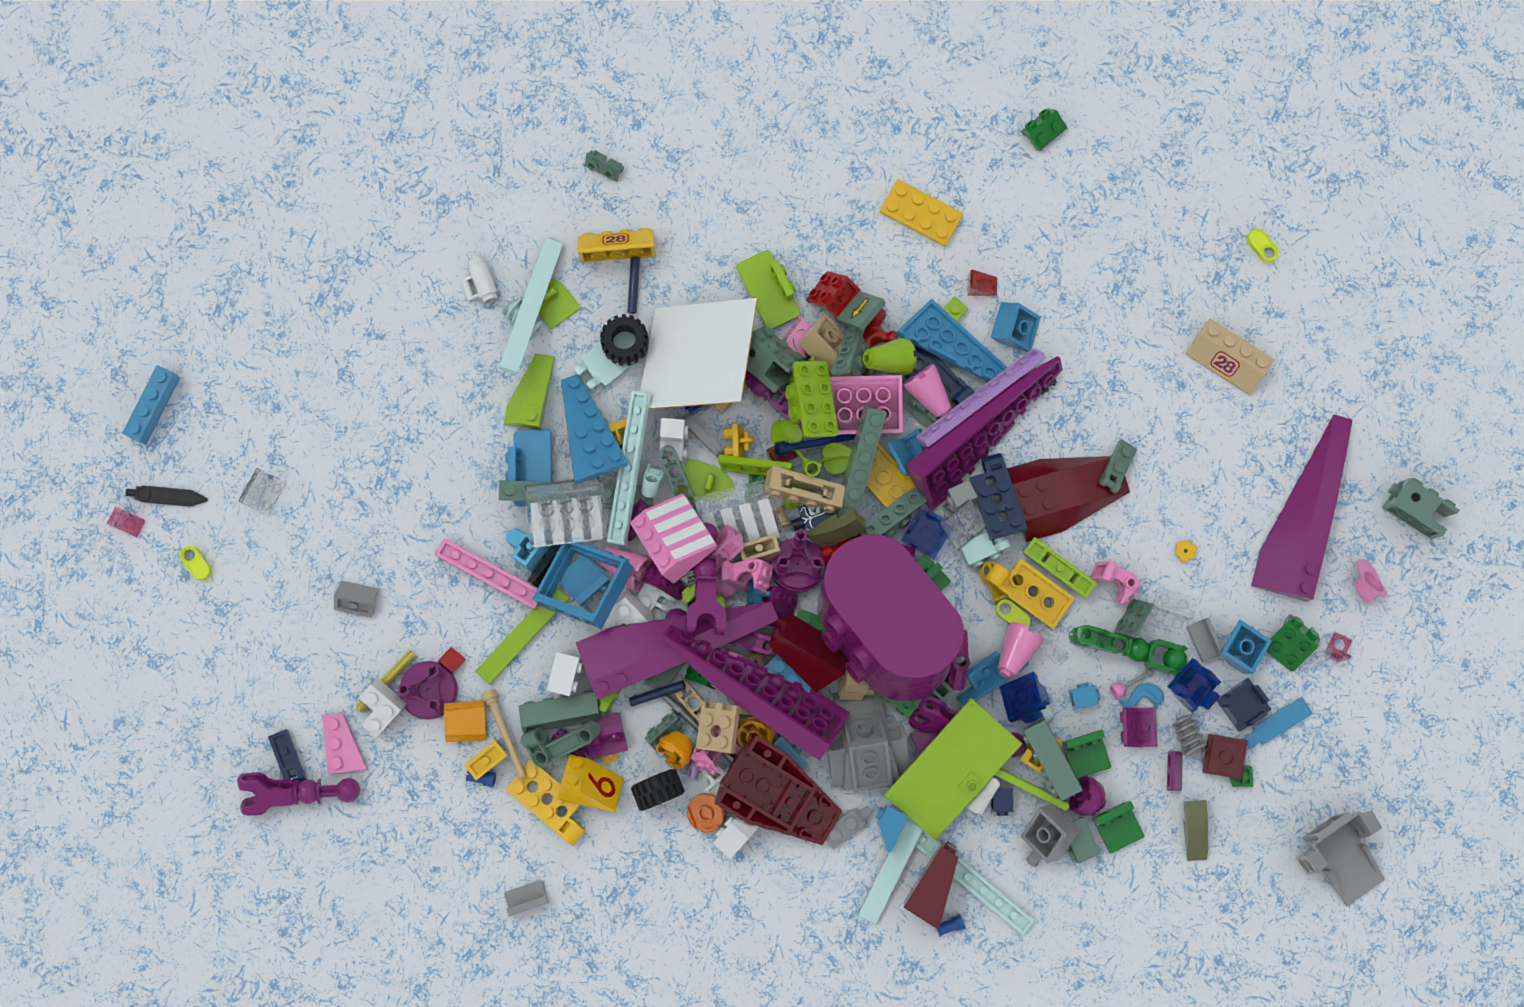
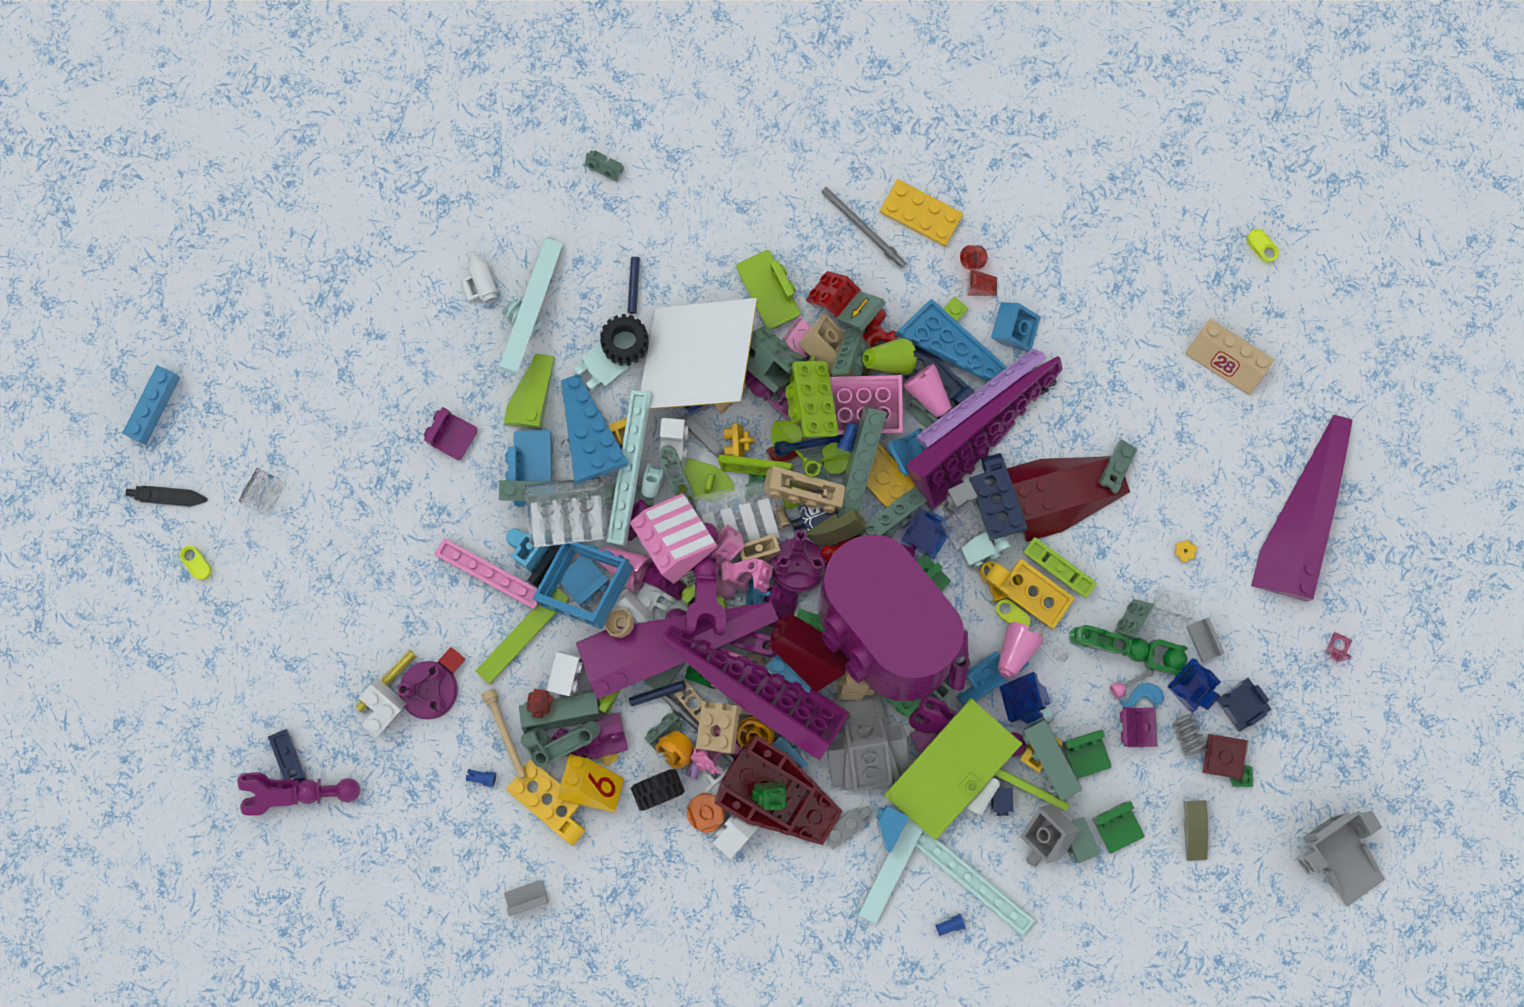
(126, 521): clear pink bracket -> none
(340, 746): bright pink wing -> none
(355, 598): light grey panel -> none
(450, 434): none -> magenta bracket
(465, 721): light orange slope -> none
(485, 760): yellow panel -> none
(539, 703): none -> clear red head
(557, 304): lime shield -> none
(616, 246): yellow slope -> none
(622, 618): none -> tan hair
(770, 795): none -> green hinge
(847, 440): none -> blue pin
(890, 252): none -> flat silver bar
(932, 888): dark red slope -> none
(973, 257): none -> clear red head
(1044, 128): green bracket -> none
(1084, 696): dark azure brick -> none
(1090, 799): magenta cylinder -> none
(1108, 570): bright pink tile -> none
(1174, 771): magenta slope -> none
(1245, 648): dark azure slope -> none
(1278, 723): dark azure piece -> none
(1293, 643): green bracket -> none
(1368, 583): bright pink piece -> none
(1417, 505): sand green torso -> none

